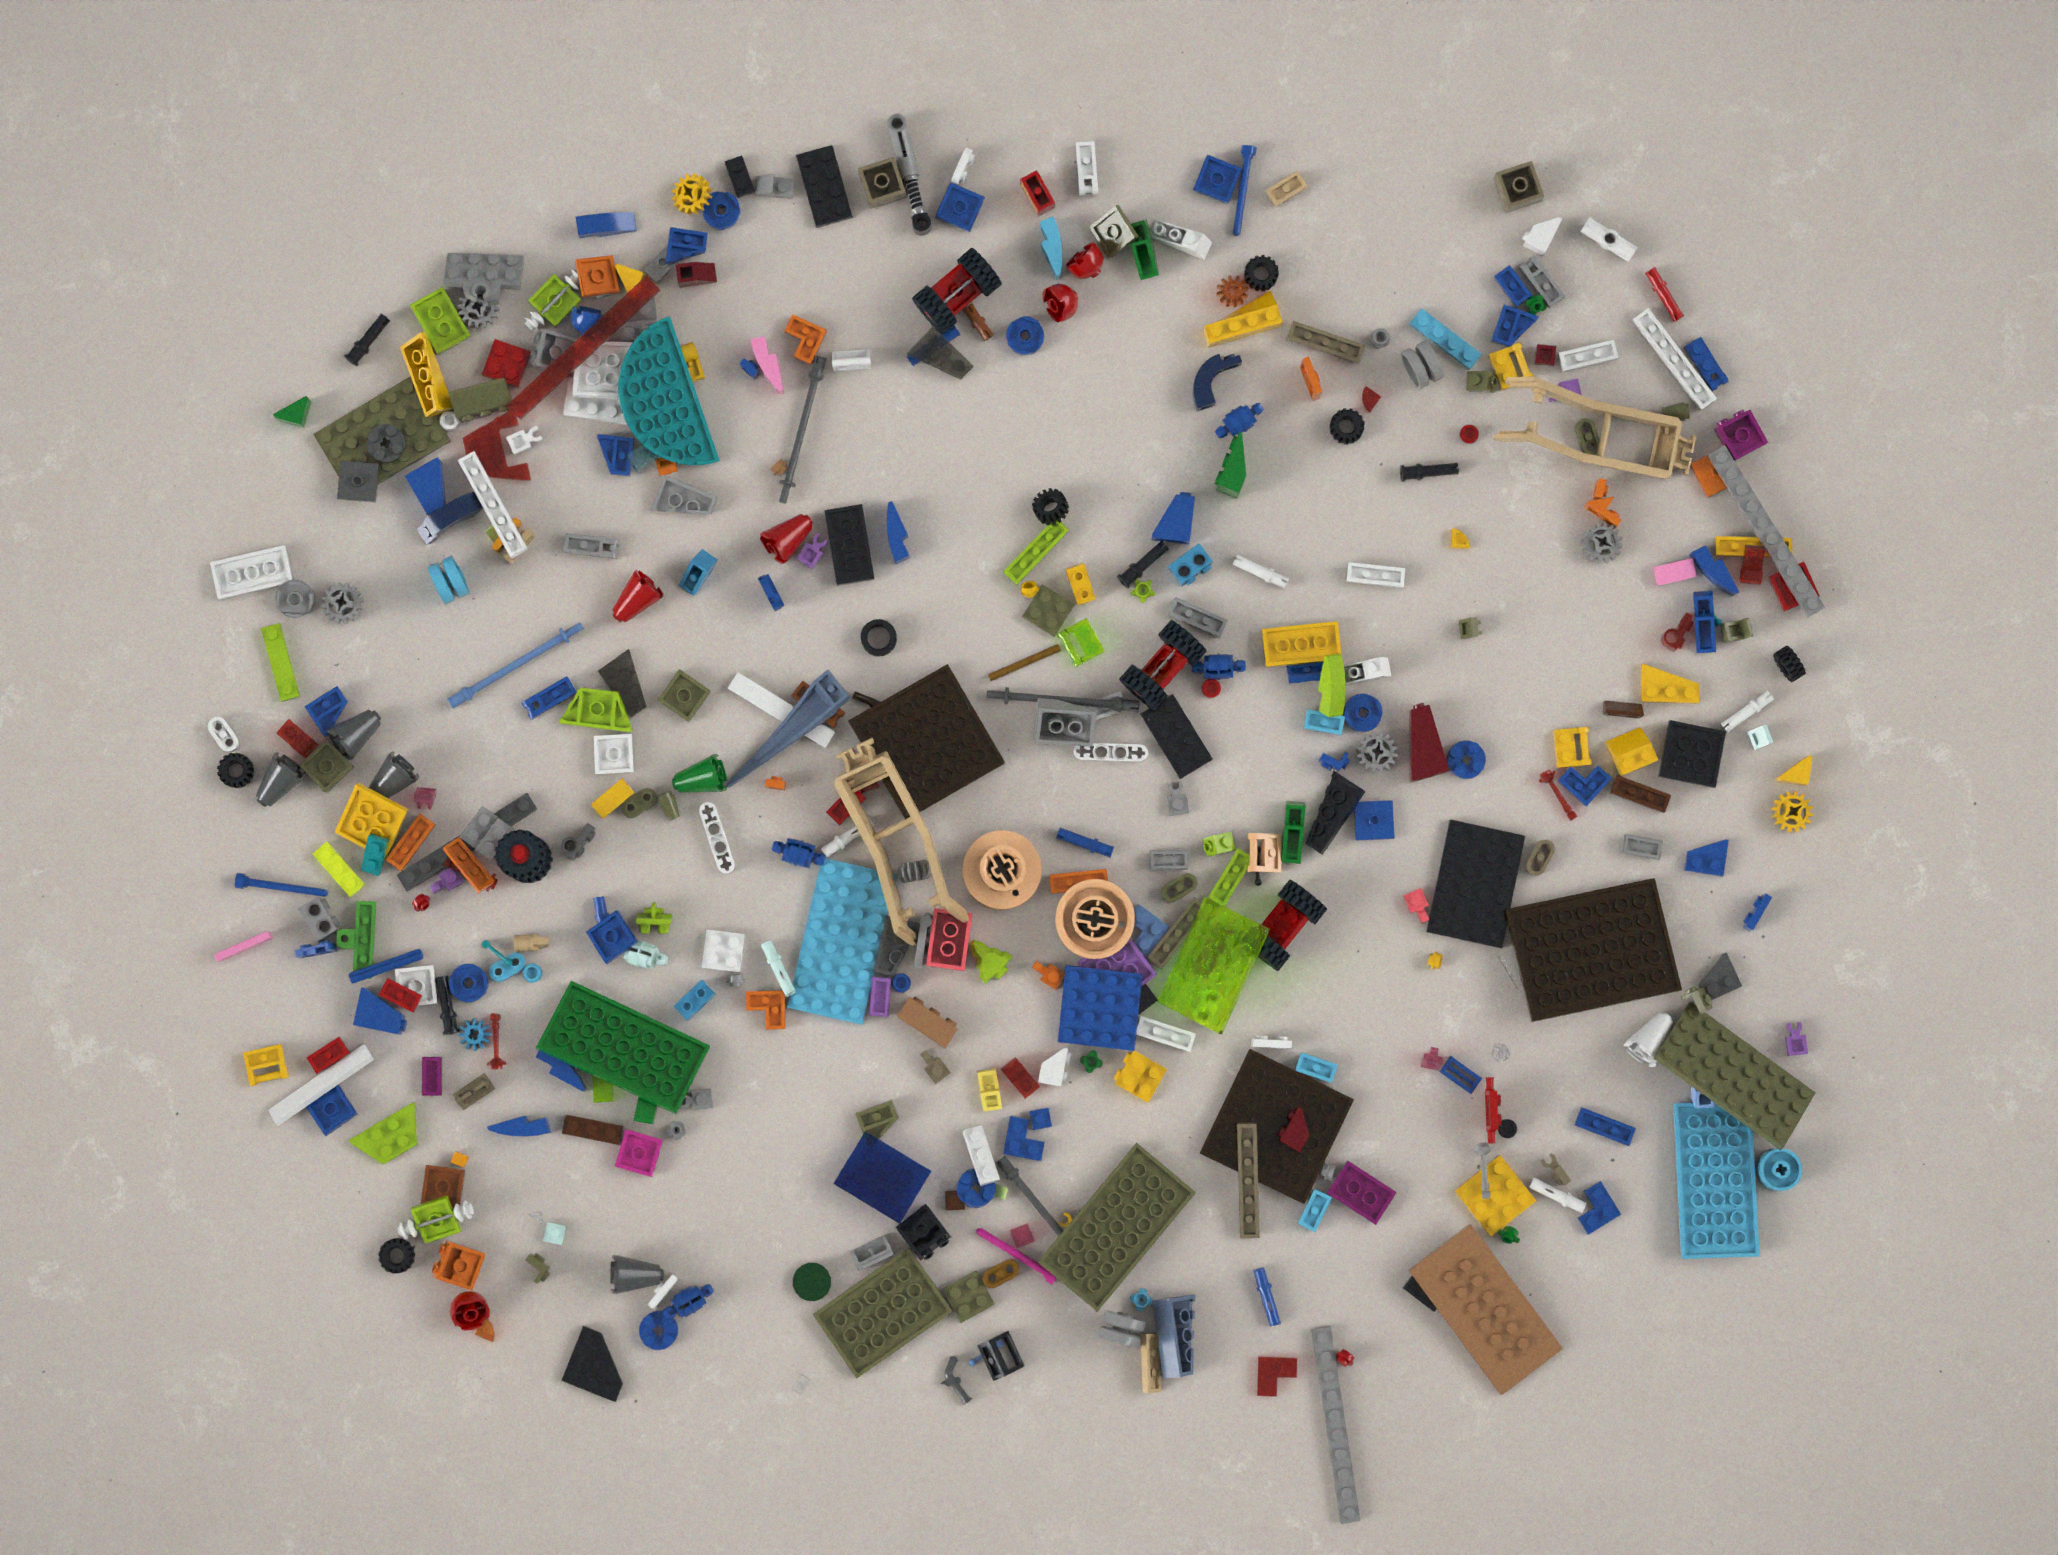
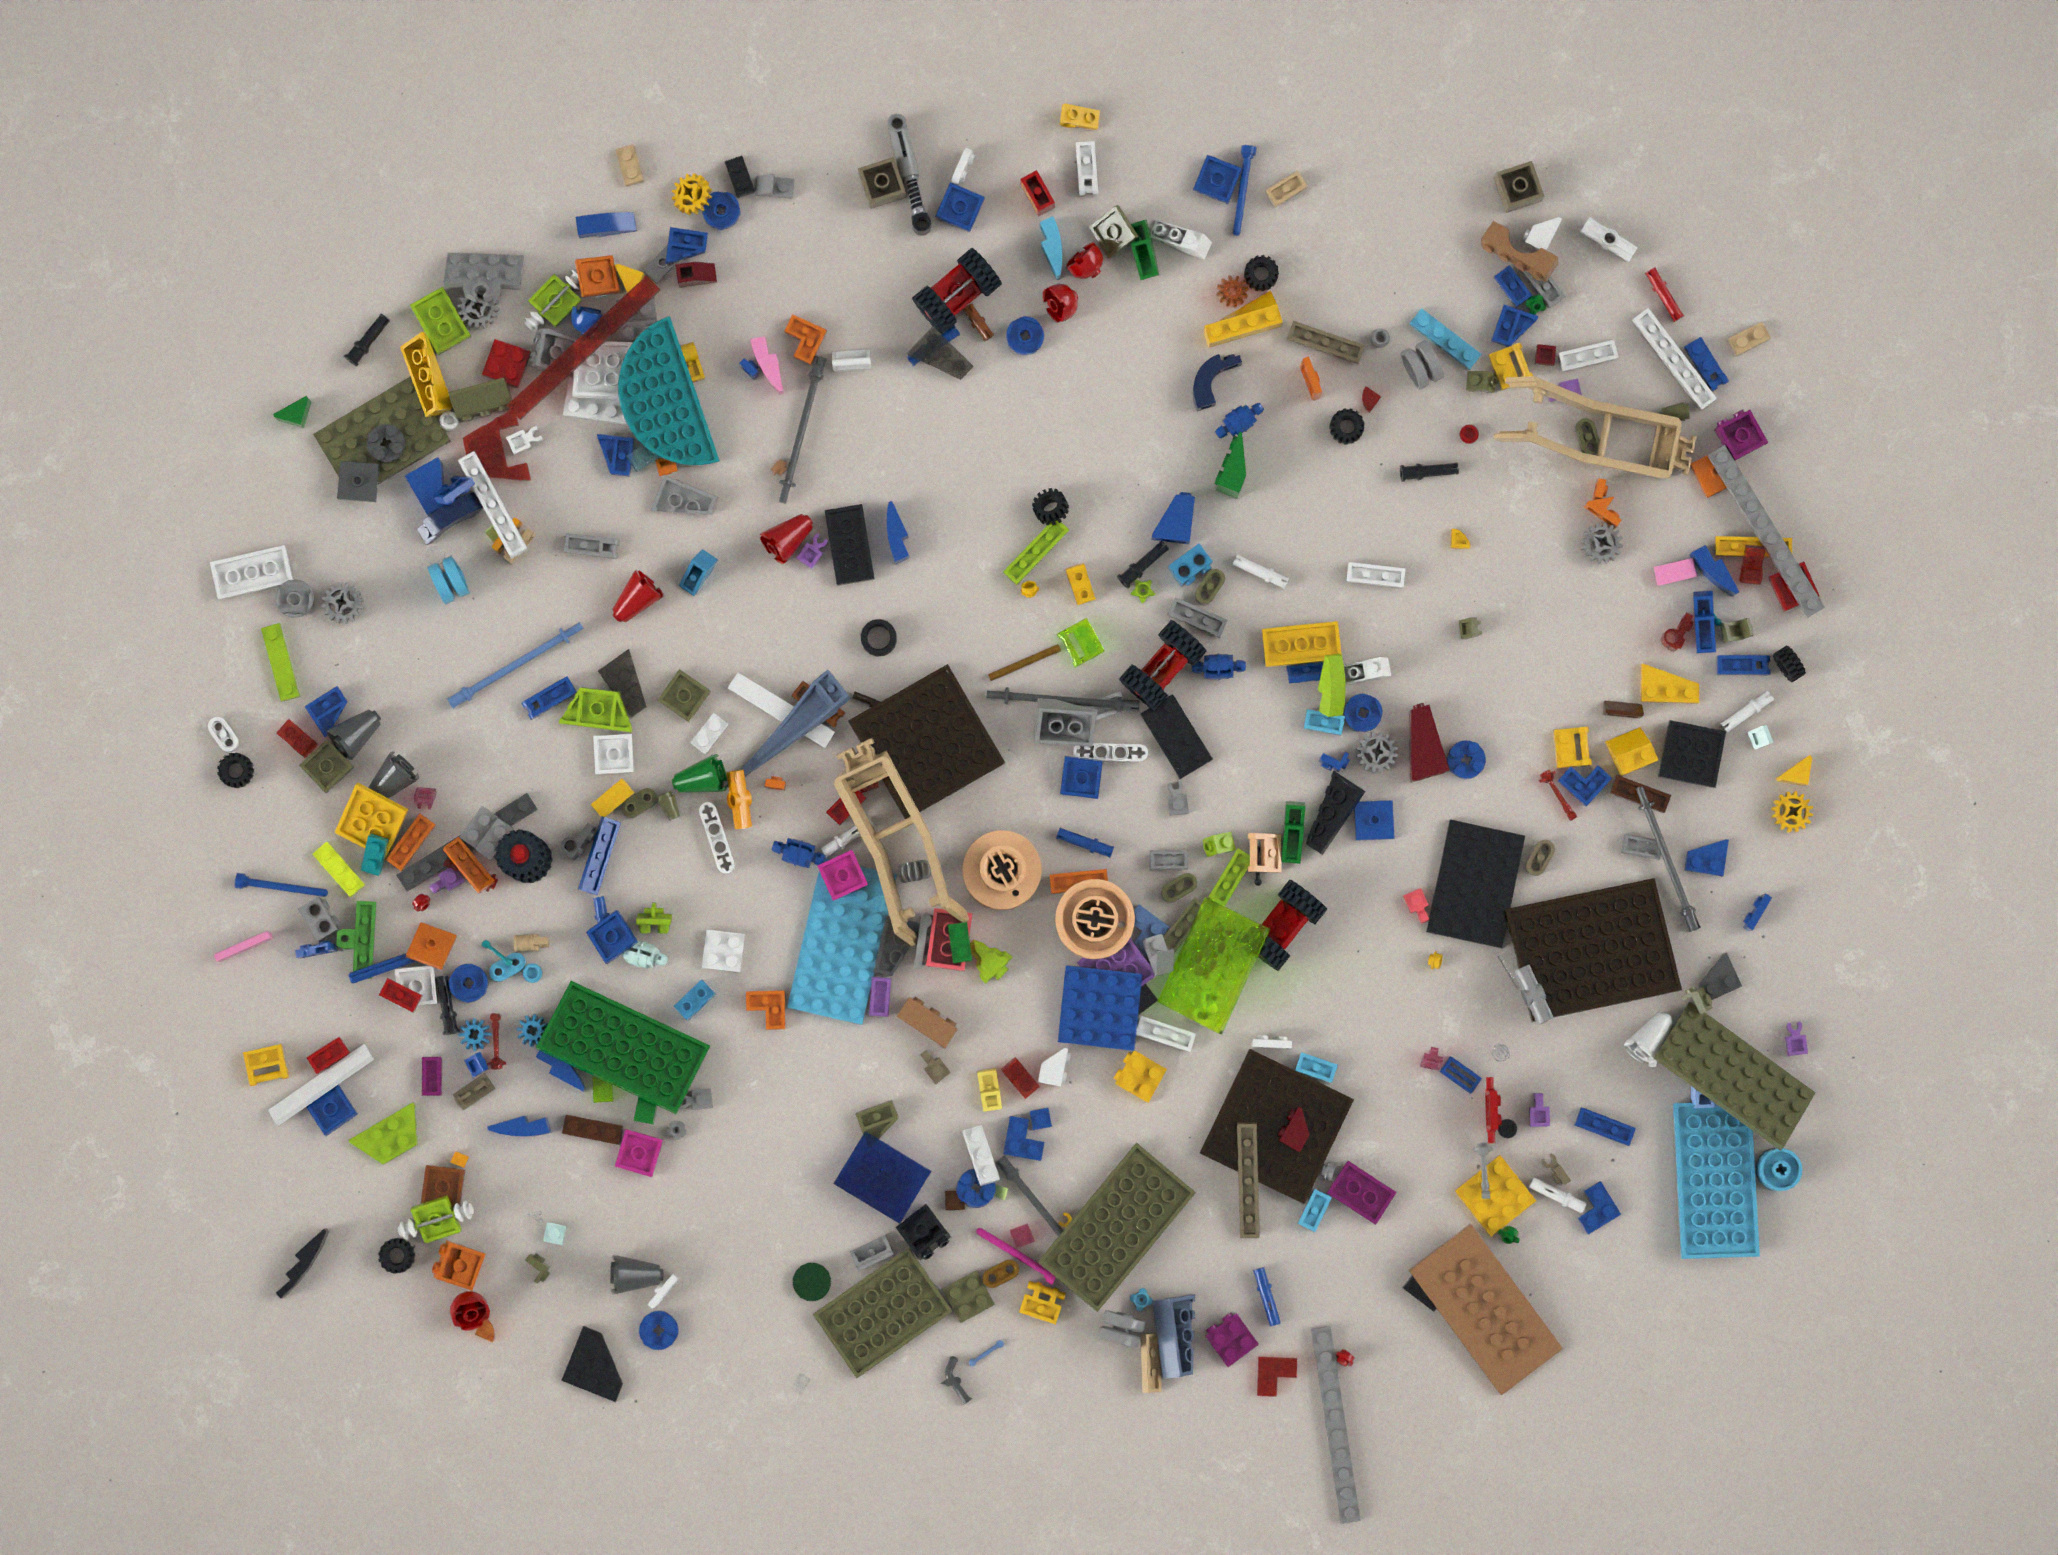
(279, 779): dark grey cone -> none
(306, 1257): none -> black slope
(377, 1014): blue slope -> none
(431, 946): none -> orange plate
(459, 486): none -> blue wing
(476, 1064): none -> blue plate
(526, 1027): none -> dark azure gear
(599, 855): none -> plate
(629, 165): none -> tan plate
(688, 1301): blue piece -> none
(709, 733): none -> white plate
(735, 980): light grey plate -> none
(739, 799): none -> light orange piece
(771, 592): blue plate -> none
(775, 962): light aqua pin -> none
(824, 186): black plate -> none
(842, 875): none -> dark pink plate
(901, 982): blue plate -> none
(960, 942): none -> green plate
(994, 1359): black tile -> none
(1040, 1308): none -> yellow plate
(1048, 610): olive plate -> none
(1051, 976): orange plate -> none
(1079, 116): none -> yellow plate
(1081, 777): none -> blue plate
(1096, 1062): green plate -> none
(1159, 957): none -> light grey slope
(1209, 586): none -> olive plate
(1211, 688): red tile -> none
(1231, 1339): none -> magenta plate
(1533, 994): none -> light grey piece
(1538, 264): none -> medium nougat arch
(1539, 1115): none -> medium lavender plate
(1687, 910): none -> dark grey bar
(1743, 665): none -> blue plate
(1749, 338): none -> tan plate

